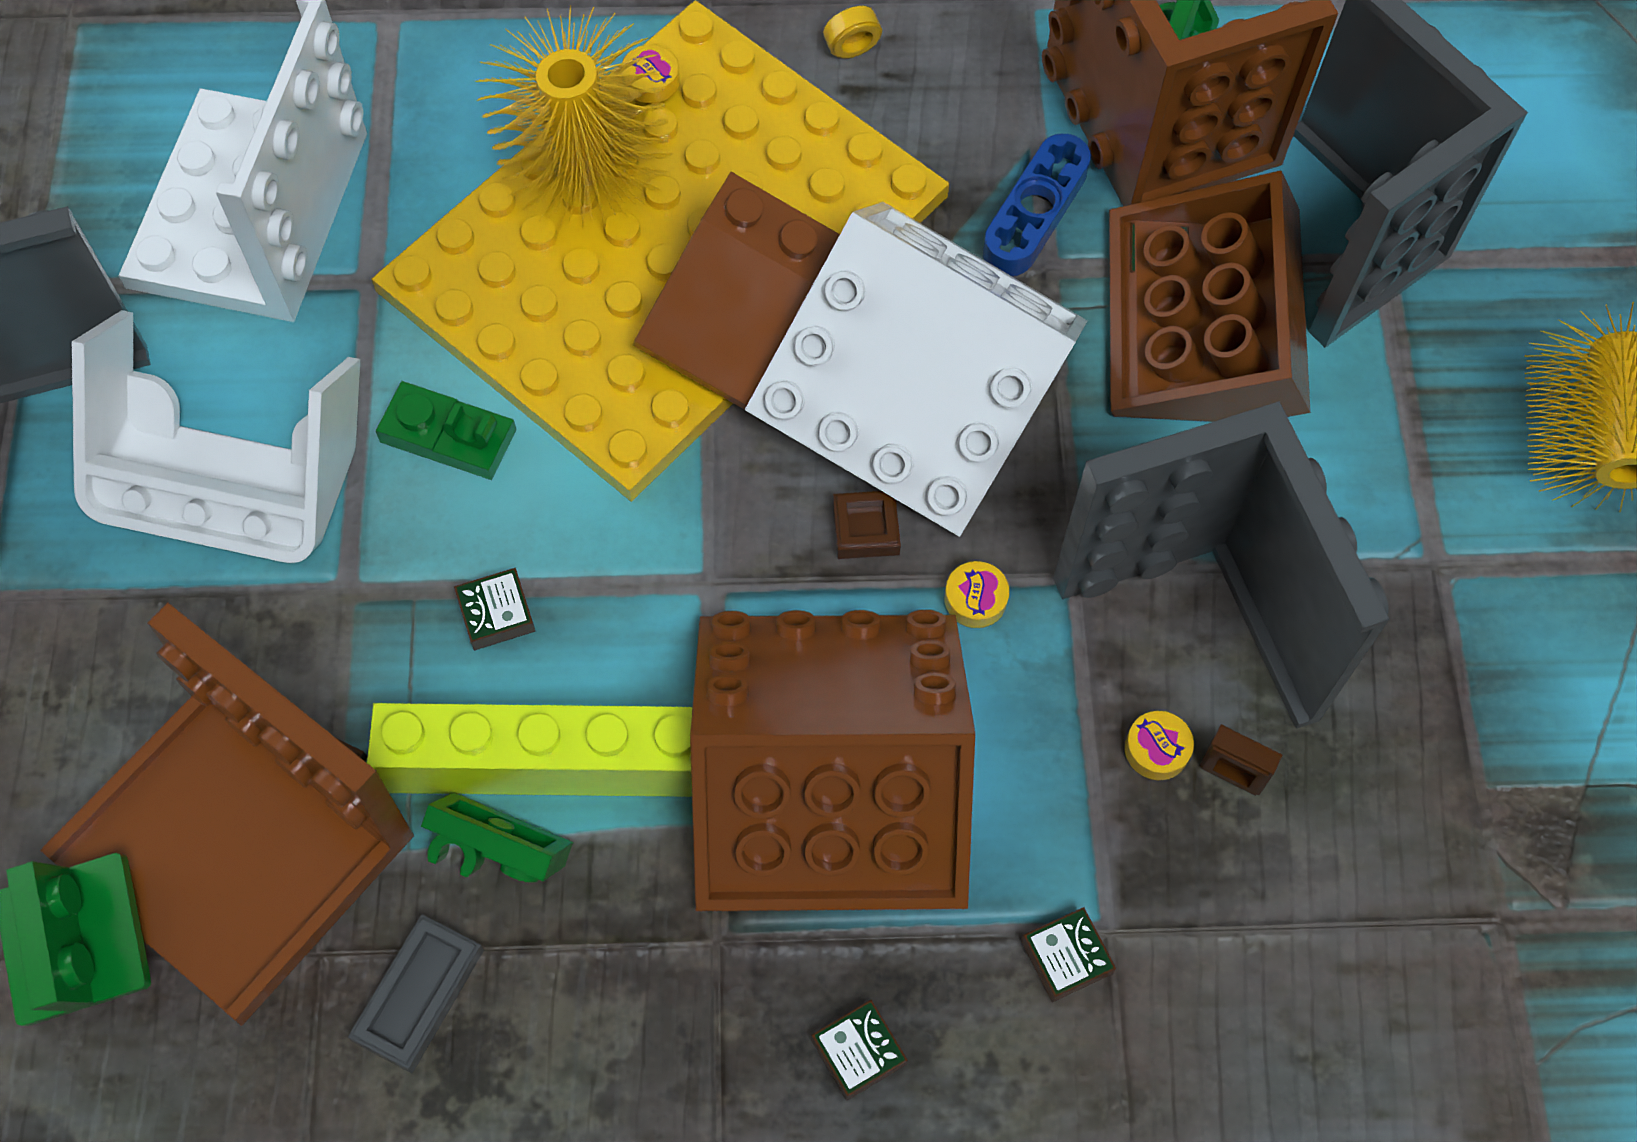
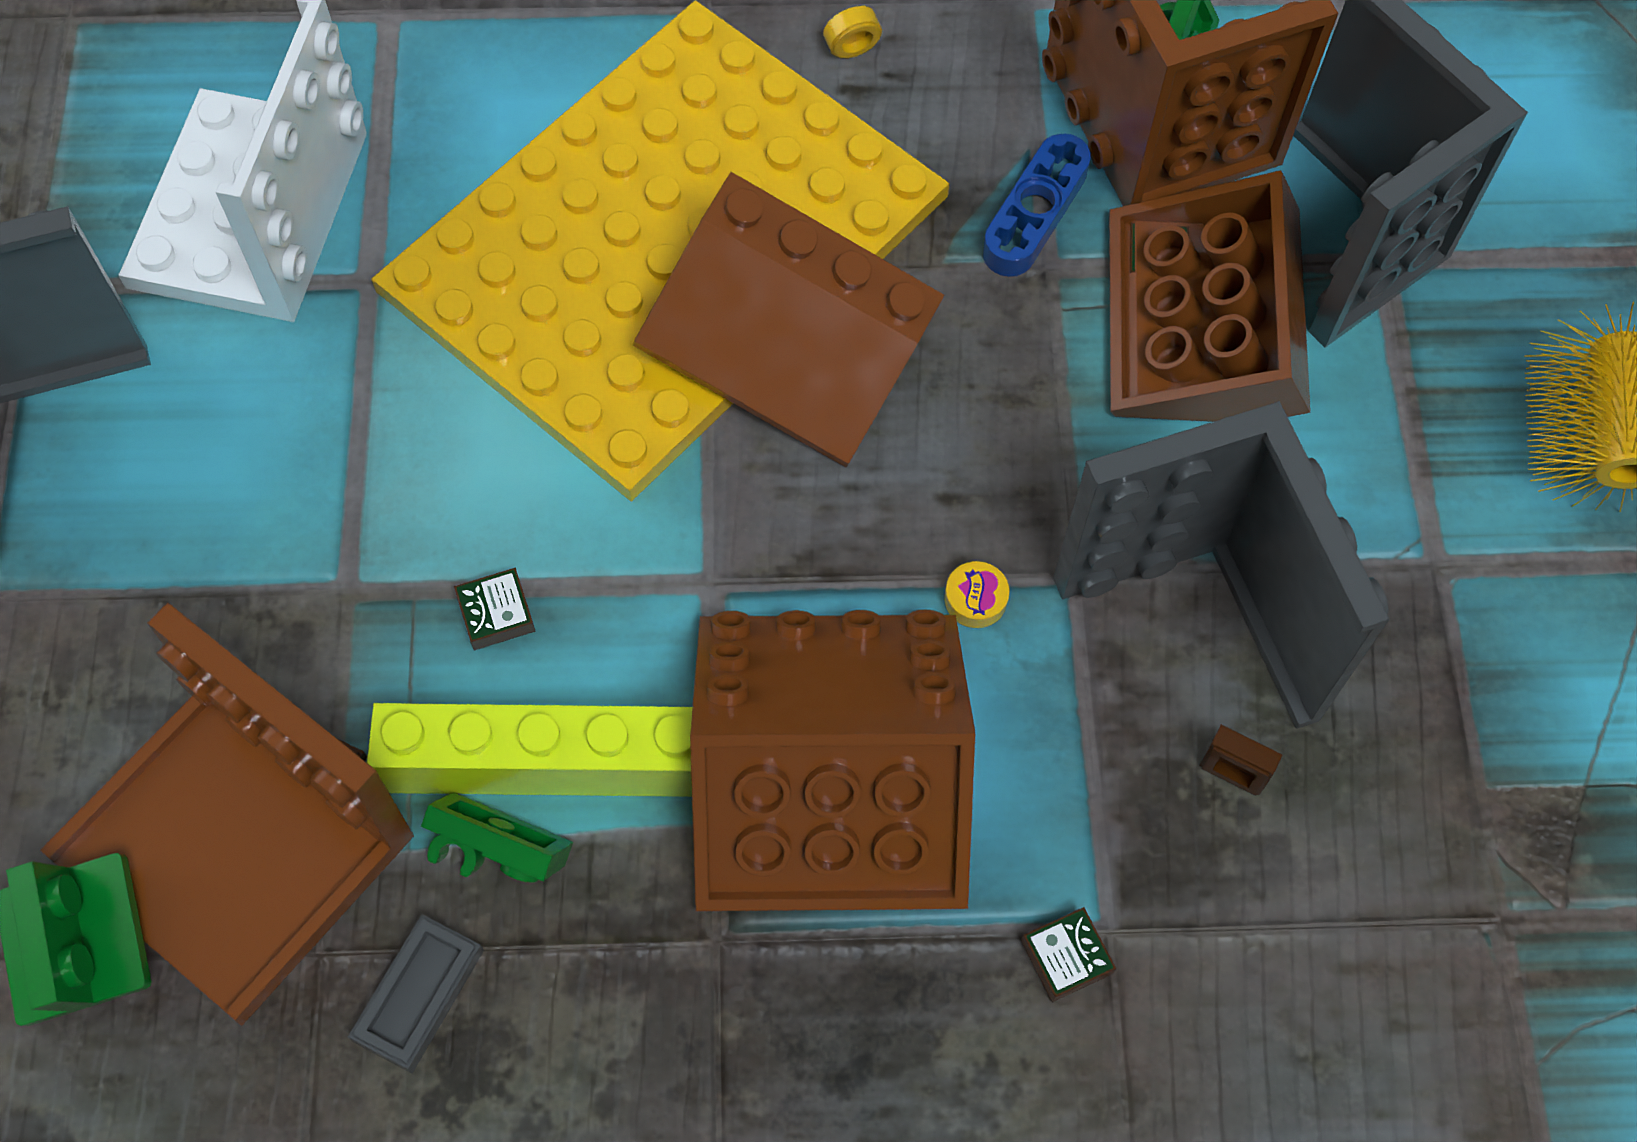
(197, 485): white windscreen -> none
(446, 430): green plate -> none
(576, 117): yellow piece -> none
(664, 62): yellow tile -> none
(859, 1050): tile -> none
(866, 525): reddish brown tile -> none
(914, 364): white bracket -> none
(1159, 745): yellow tile -> none

